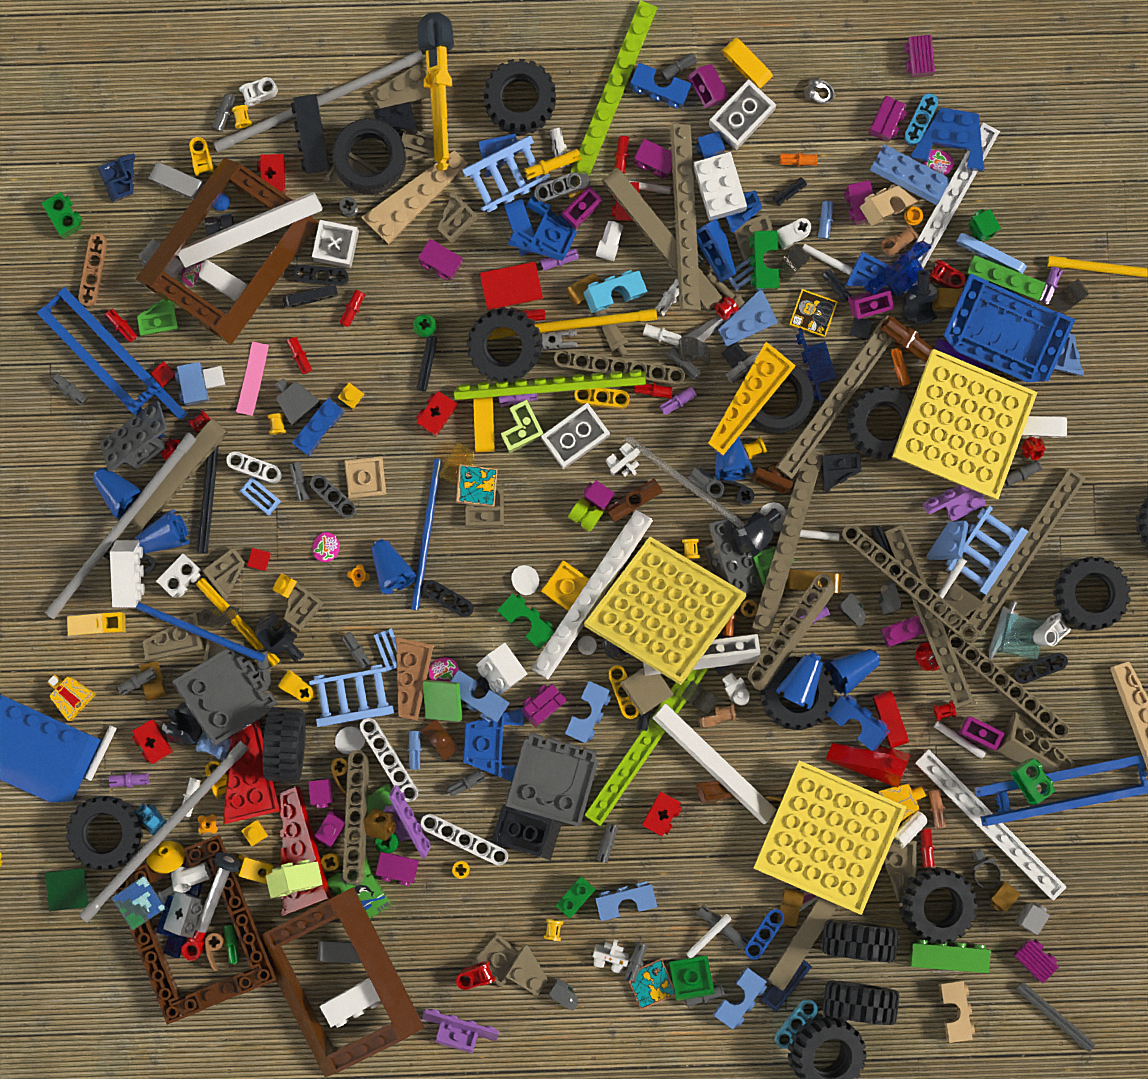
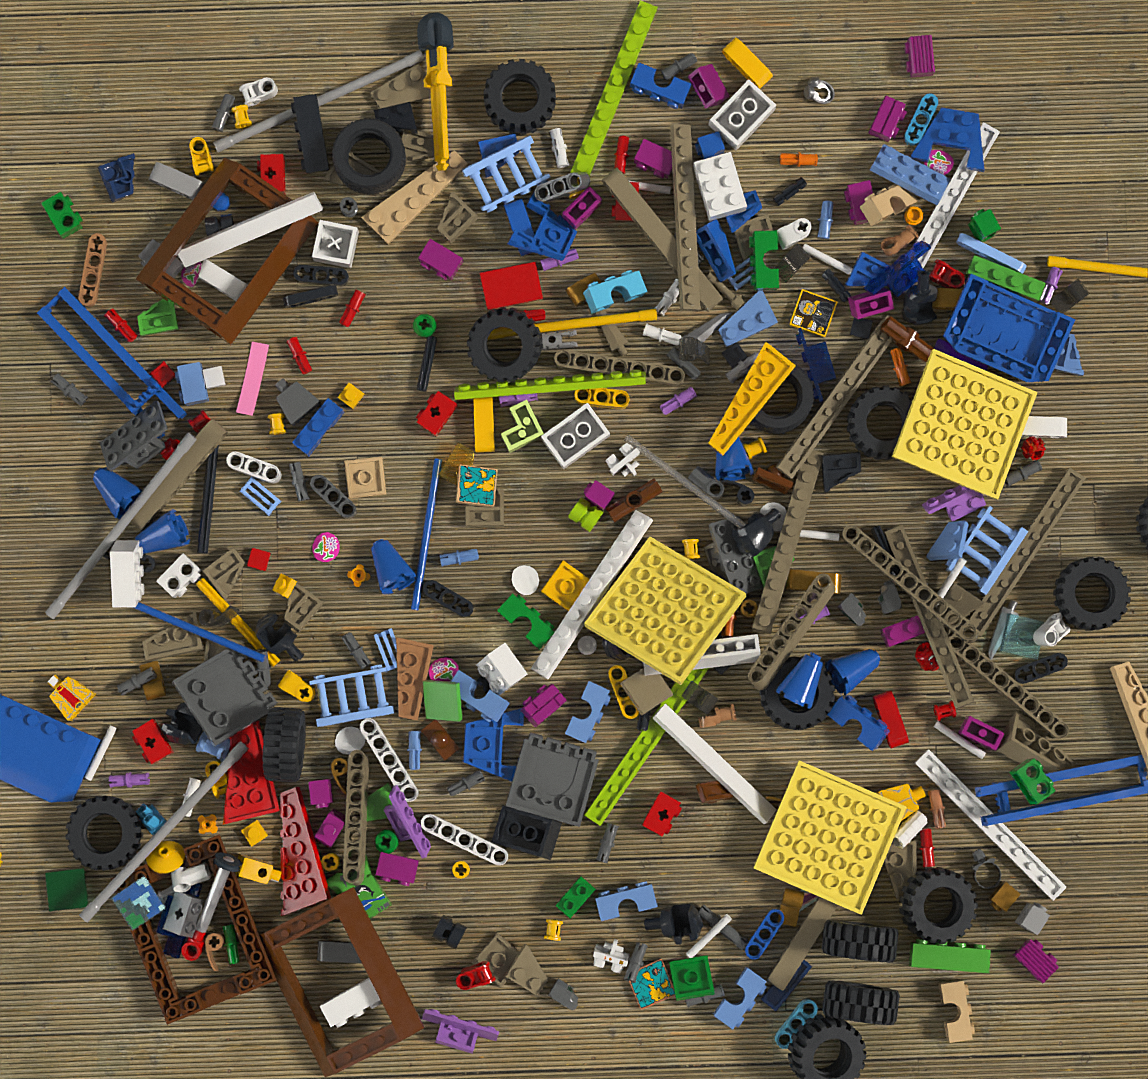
(96, 624): yellow slope -> none
(292, 878): yellowish green brick -> none
(379, 824): pearl gold brick -> none
(452, 939): none -> black wheel
(459, 557): none -> medium blue axle
(545, 167): yellow pin -> none
(608, 245): white piece -> none
(654, 390): red axle -> none
(677, 922): none -> black piece
(726, 308): red wheel -> none
(736, 690): white hips -> none
(880, 764): red wedge -> none
(1055, 1016): dark grey axle -> none

